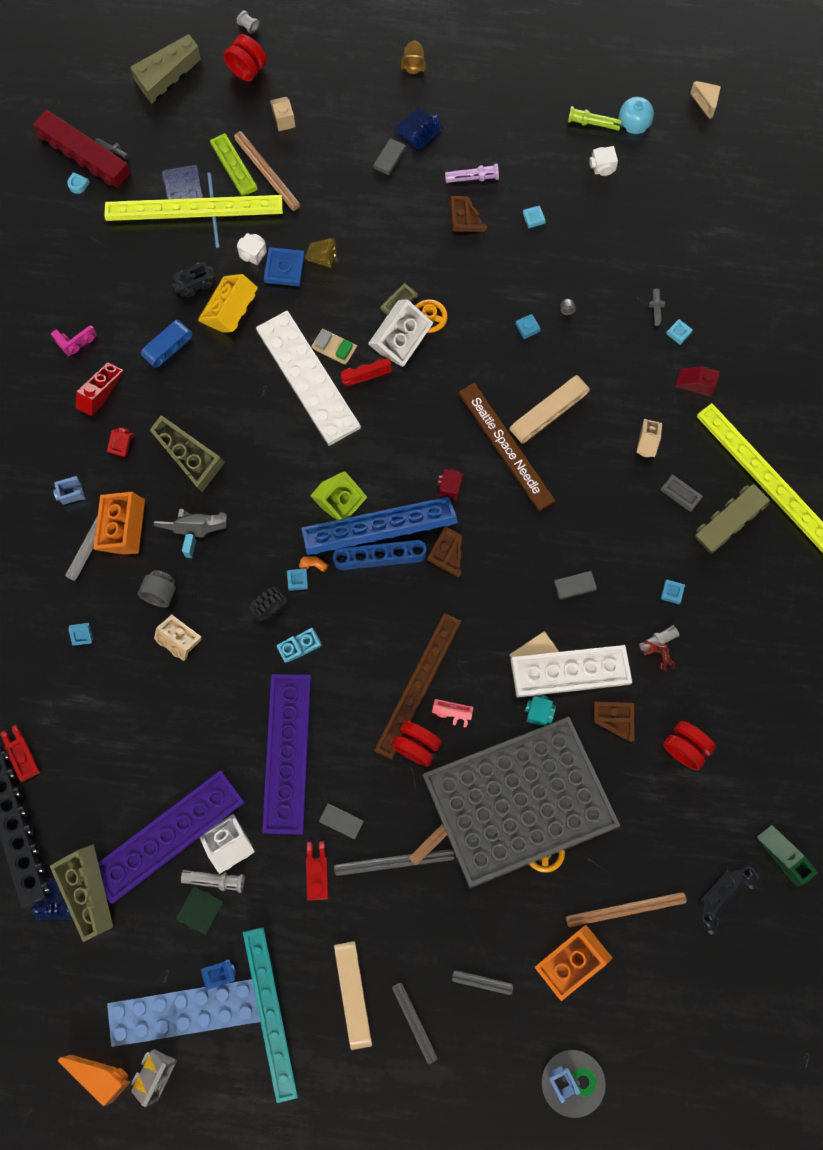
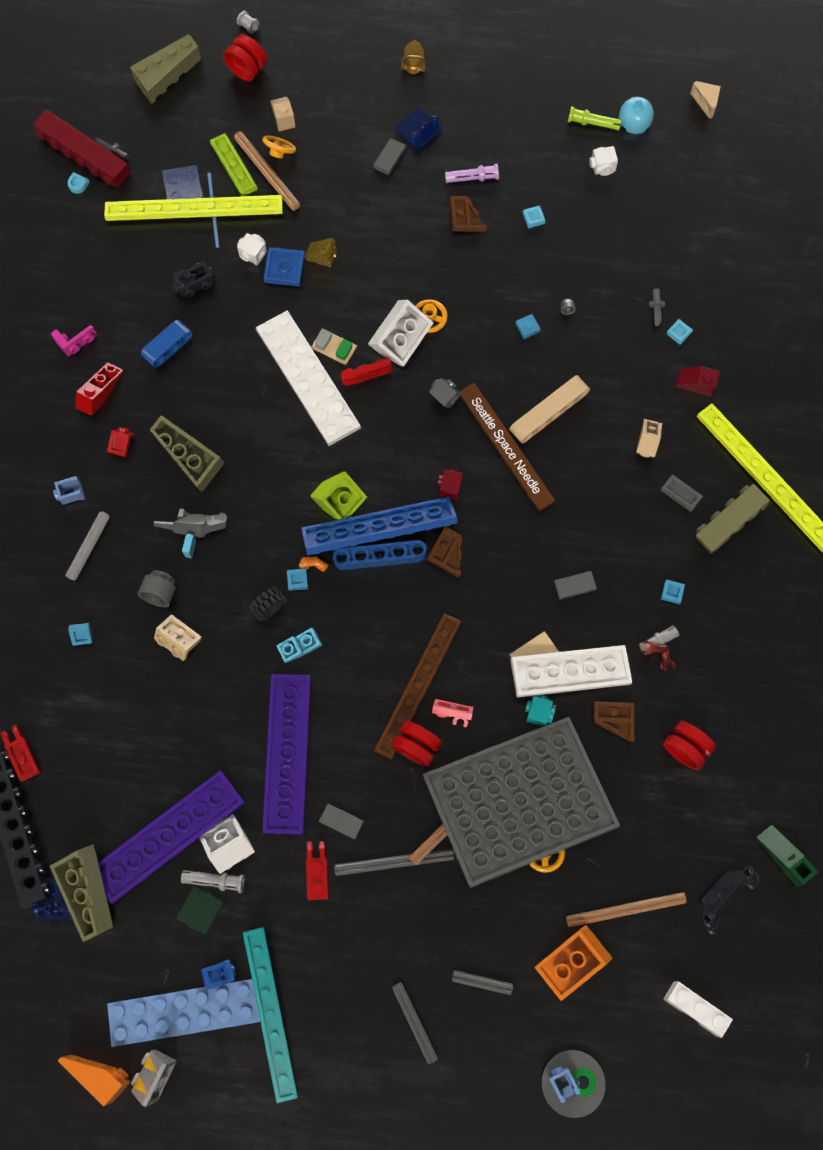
(119, 523): orange slope -> none
(228, 303): yellow slope -> none
(278, 146): none -> light orange piece
(353, 995): tan beam -> none
(402, 293): olive tile -> none
(445, 392): none -> dark grey brick
(698, 1008): none -> white arch

